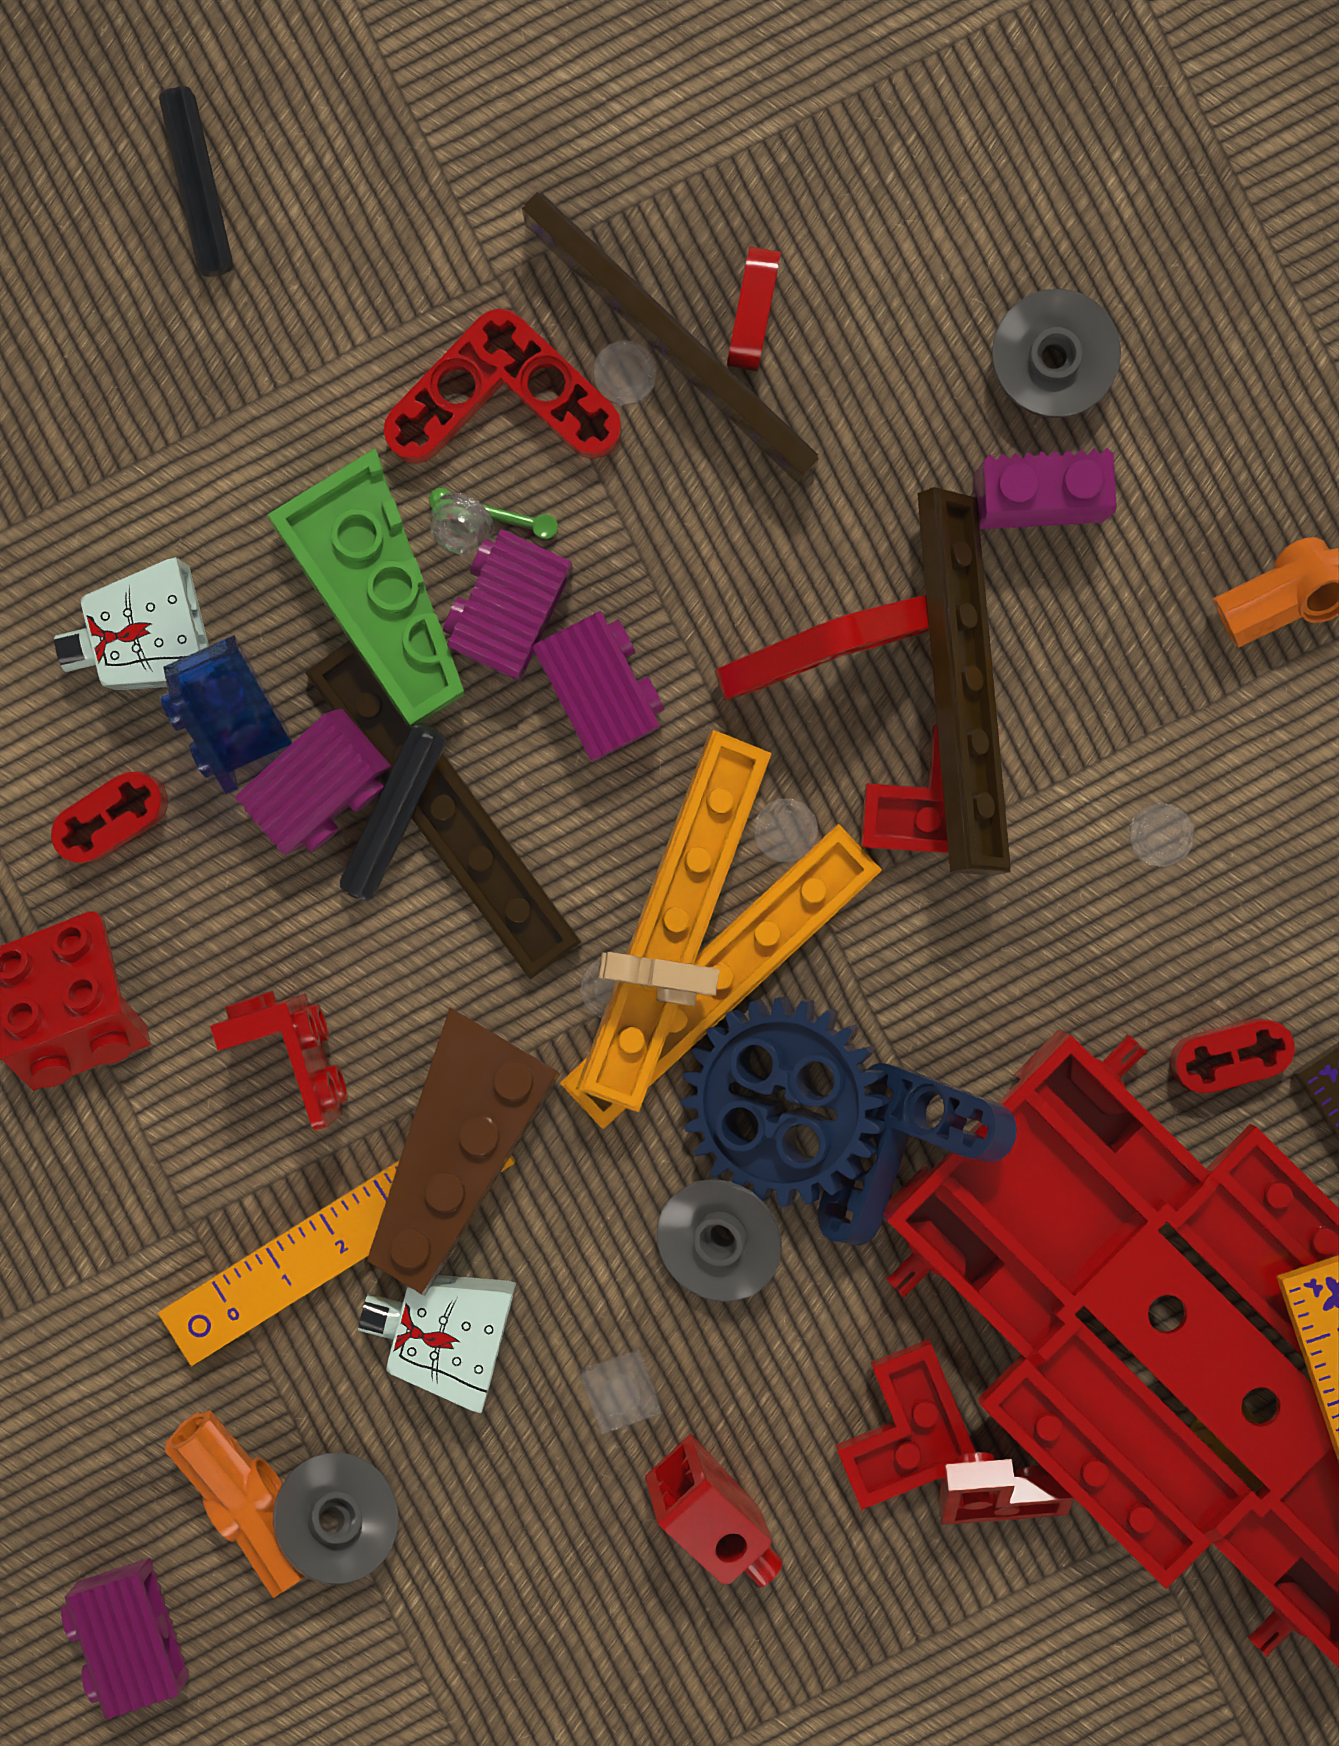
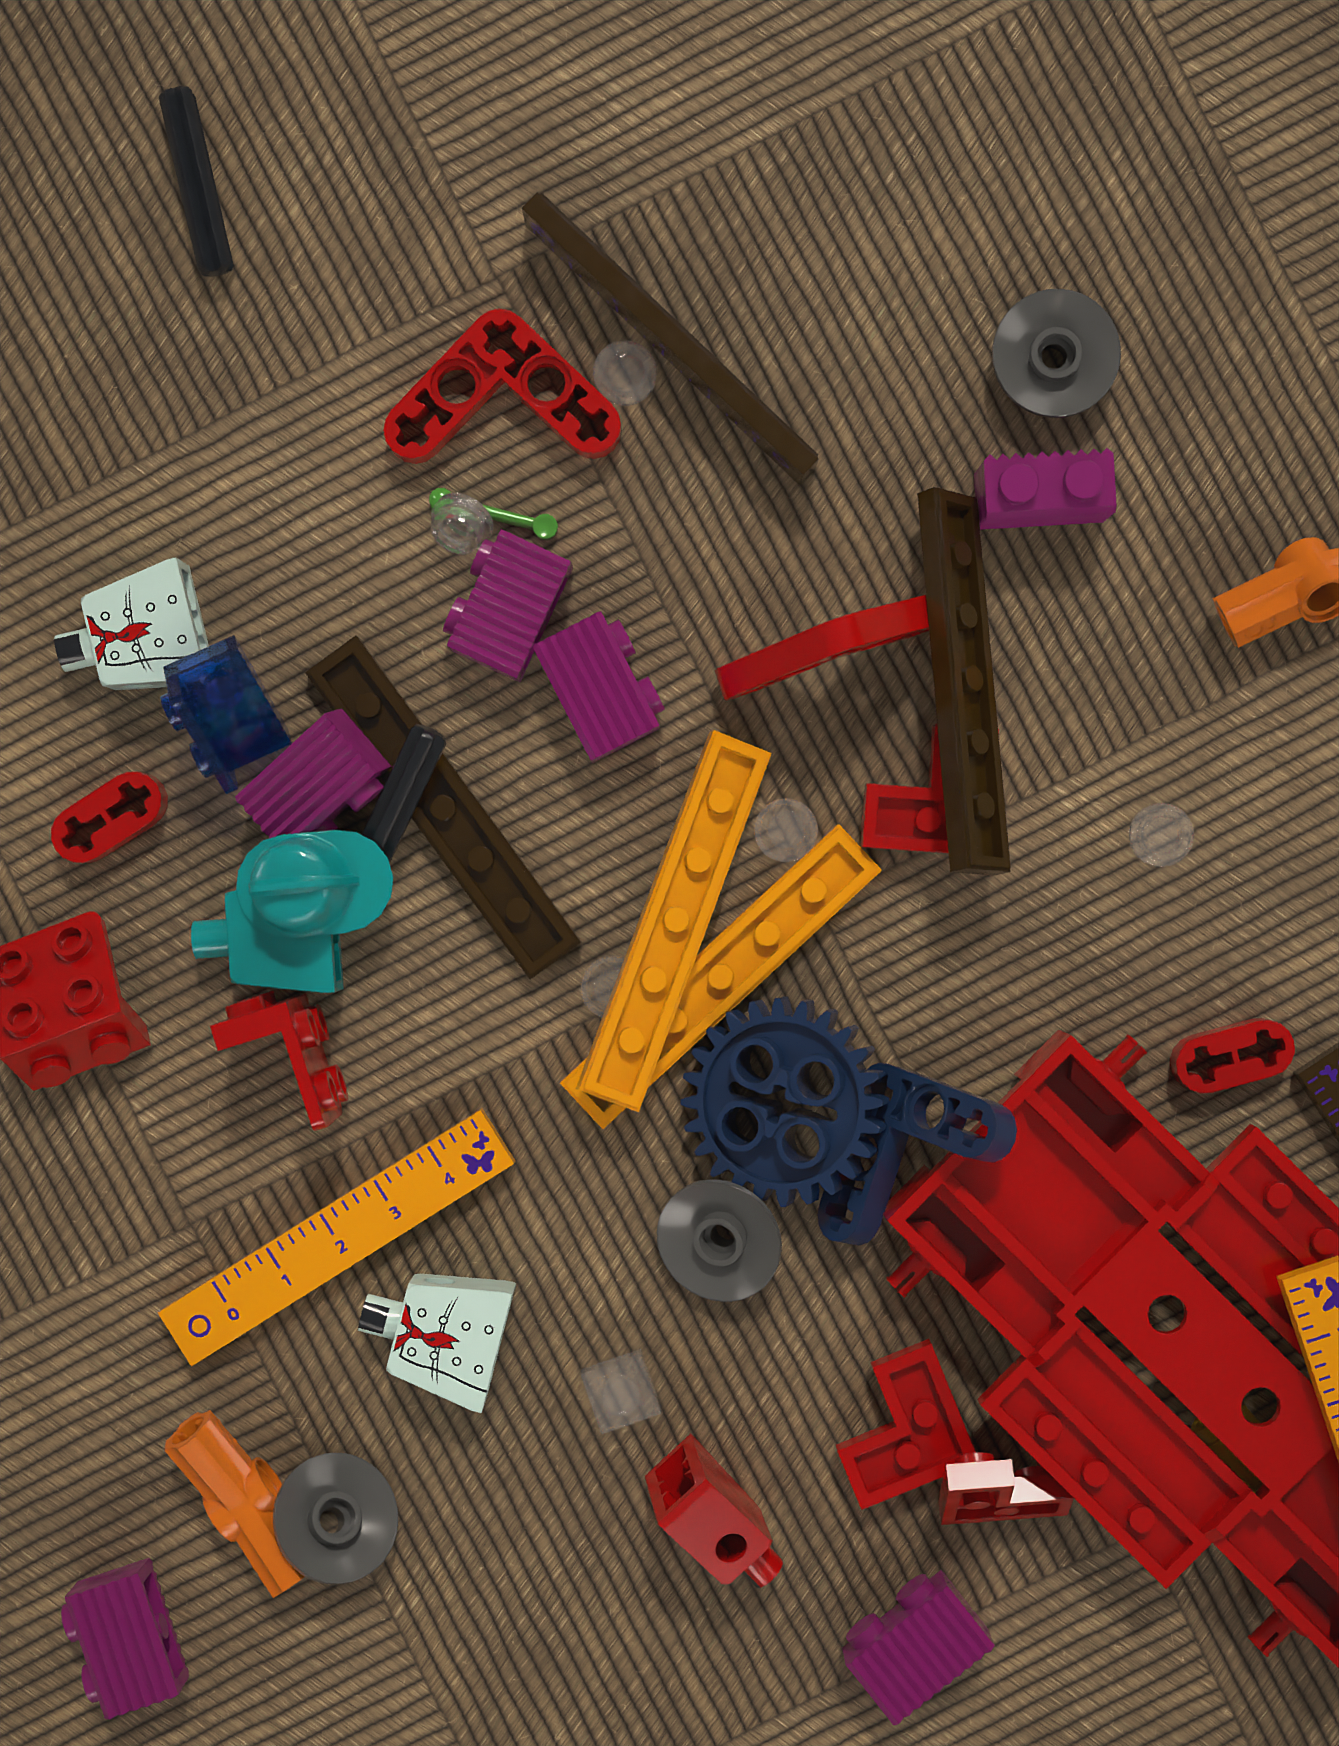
(269, 960): none -> teal torso
(314, 883): none -> teal piece
(364, 570): bright green wing -> none
(461, 1136): reddish brown wing -> none
(675, 981): tan plate -> none
(753, 308): red beam -> none
(916, 1645): none -> magenta brick

